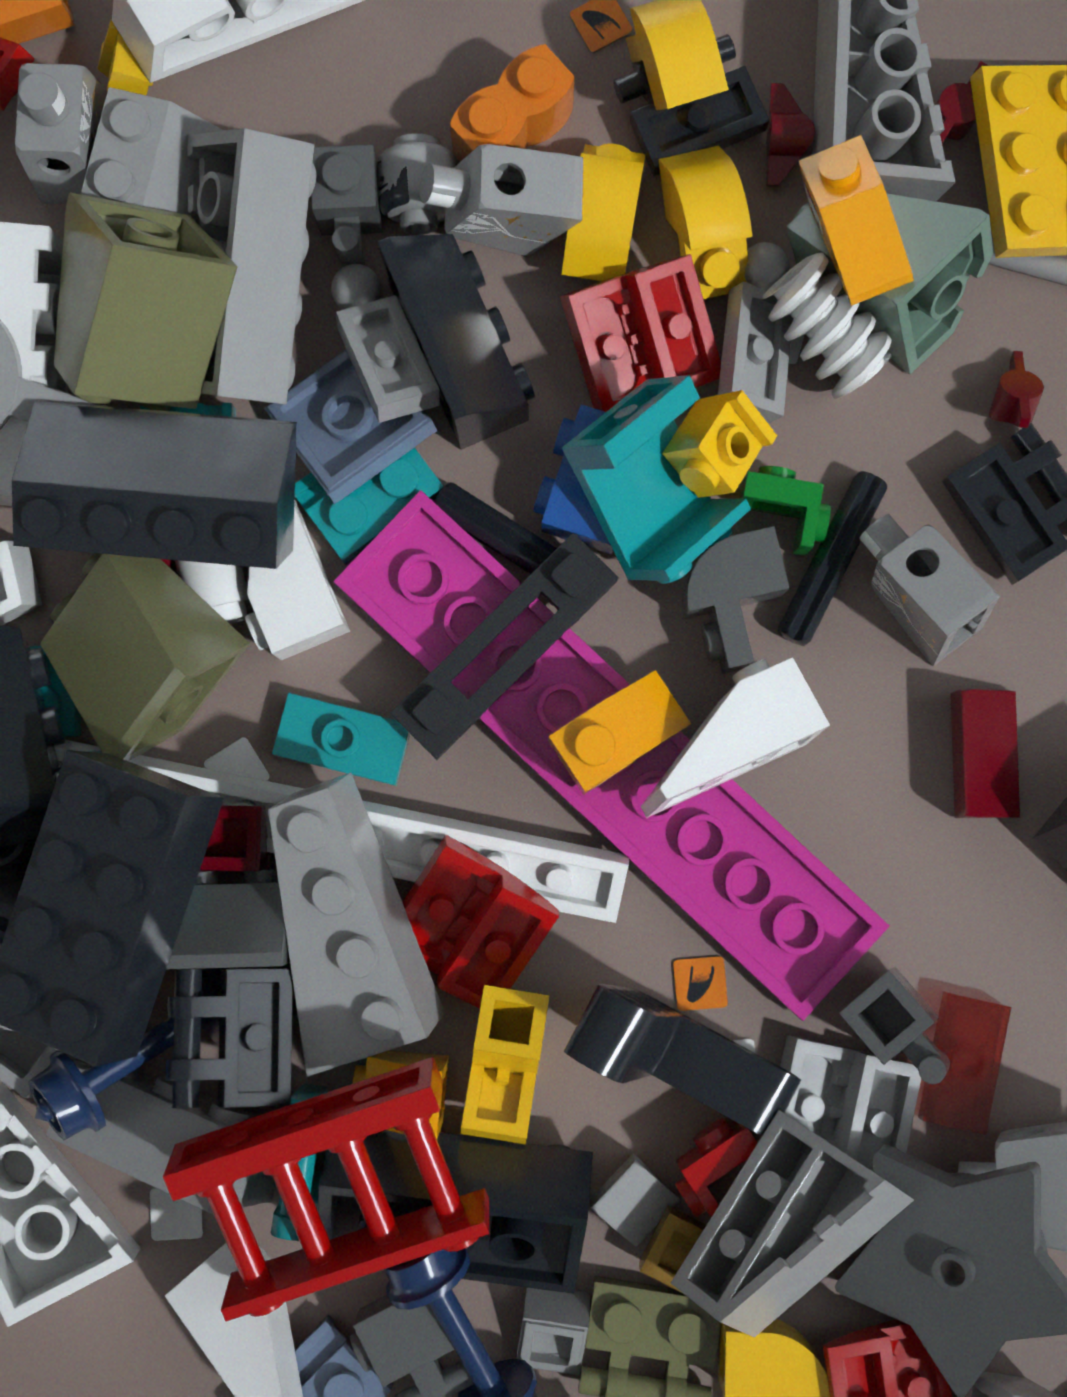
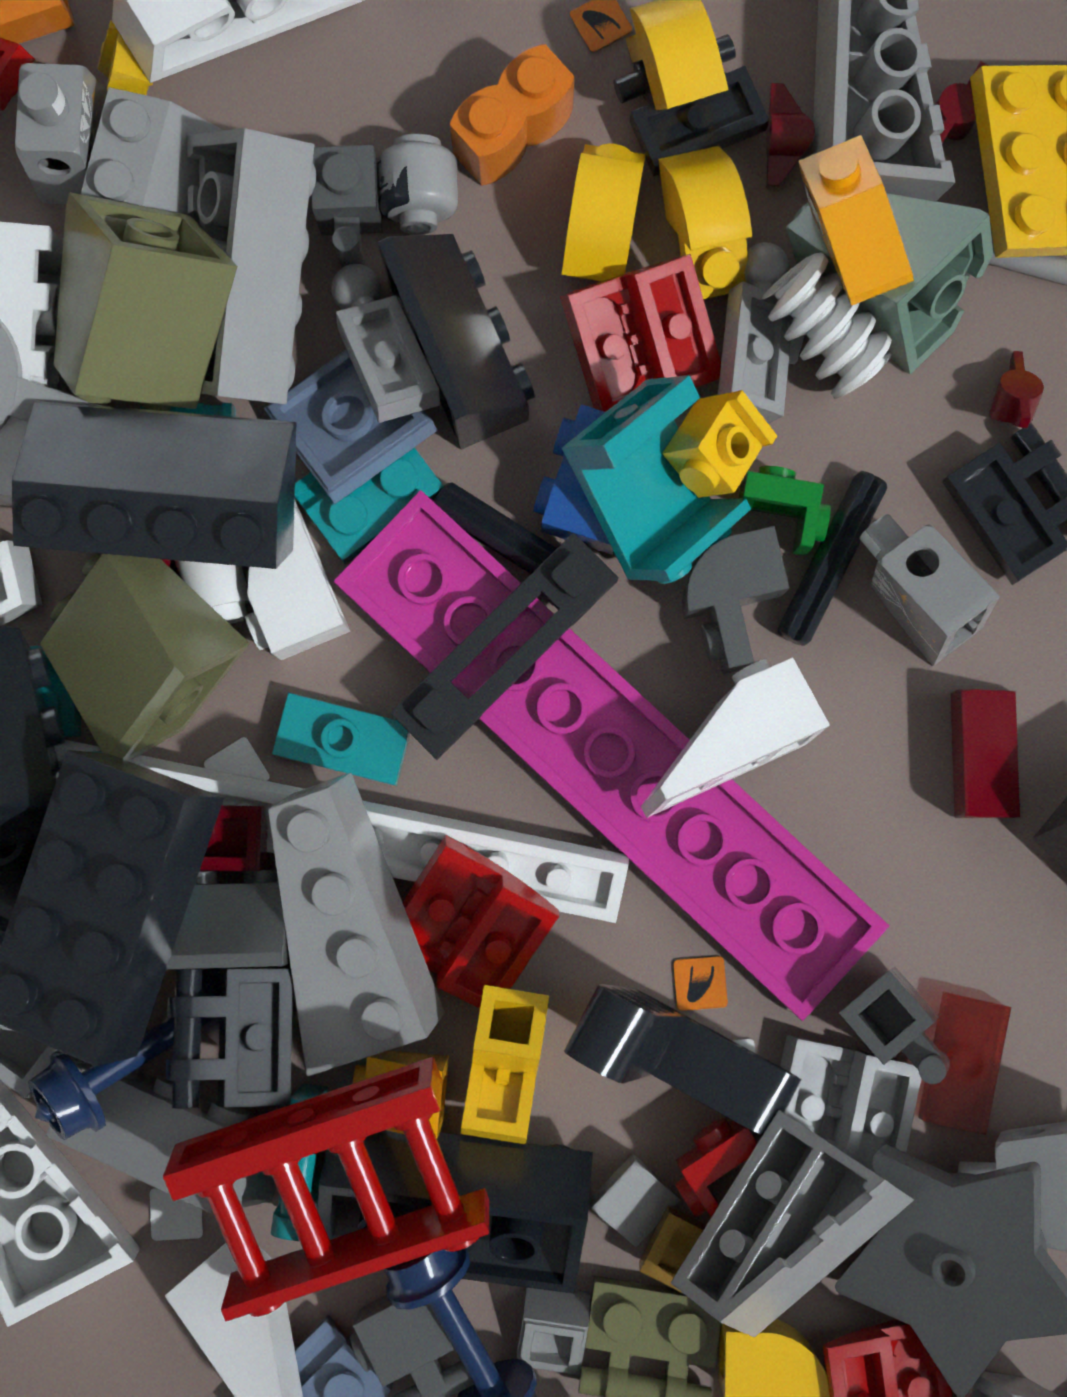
(507, 196): light grey torso -> none
(618, 731): light orange slope -> none

